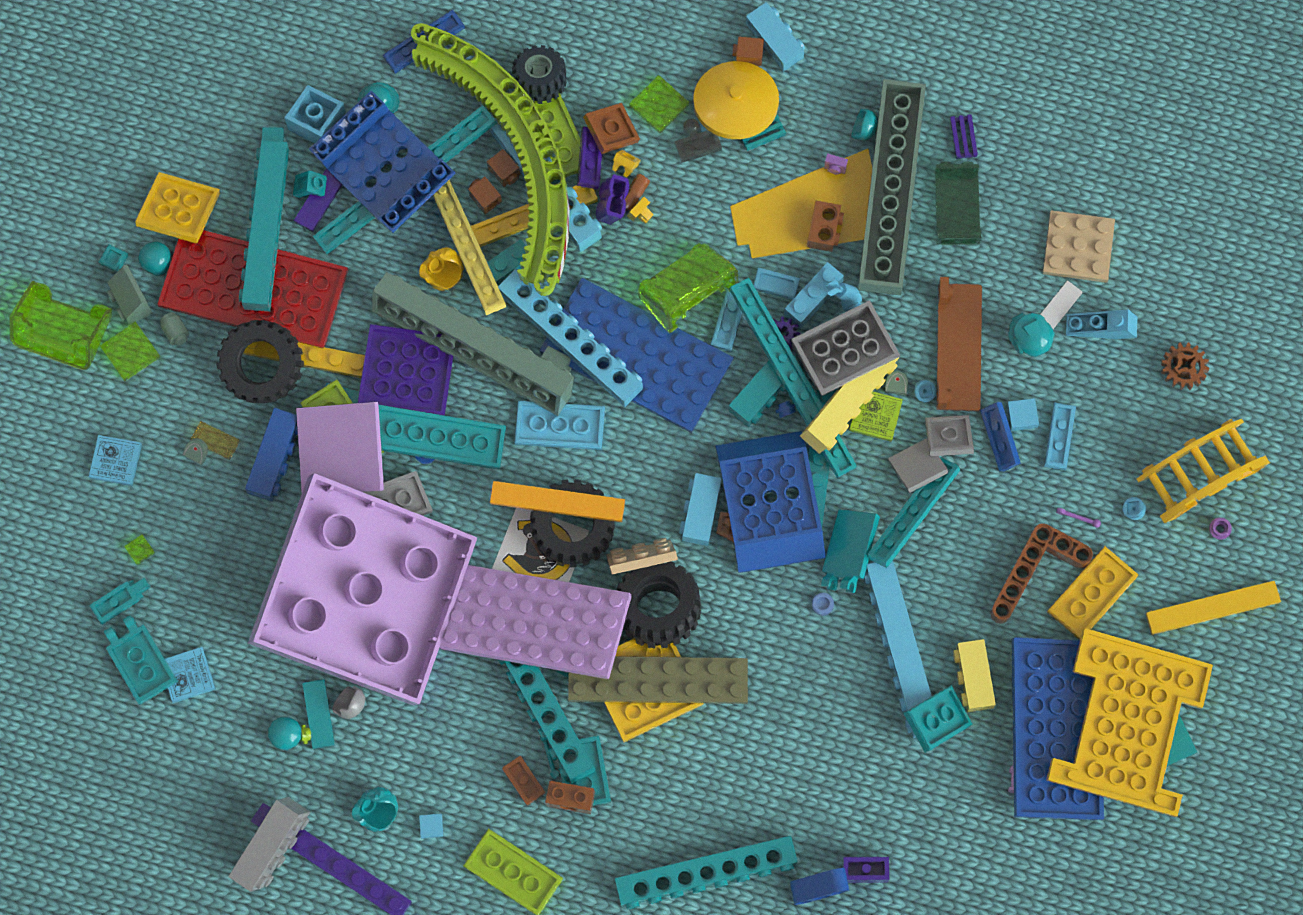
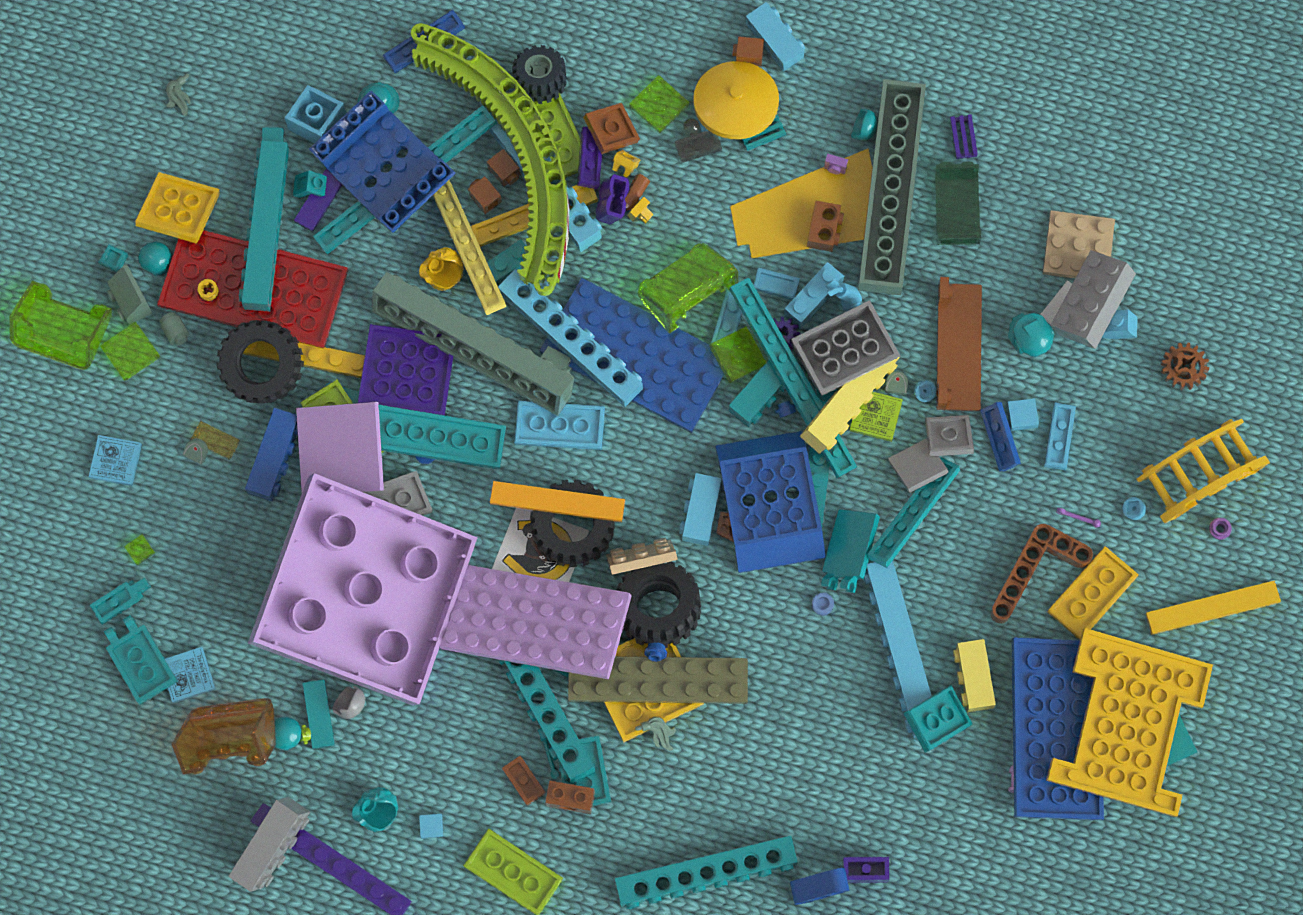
(176, 95): none -> sand green piece
(209, 296): none -> yellow bush
(226, 732): none -> clear orange windscreen
(656, 652): none -> blue plate
(660, 731): none -> sand green piece
(737, 354): none -> clear neon green tile
(1093, 299): none -> light grey brick

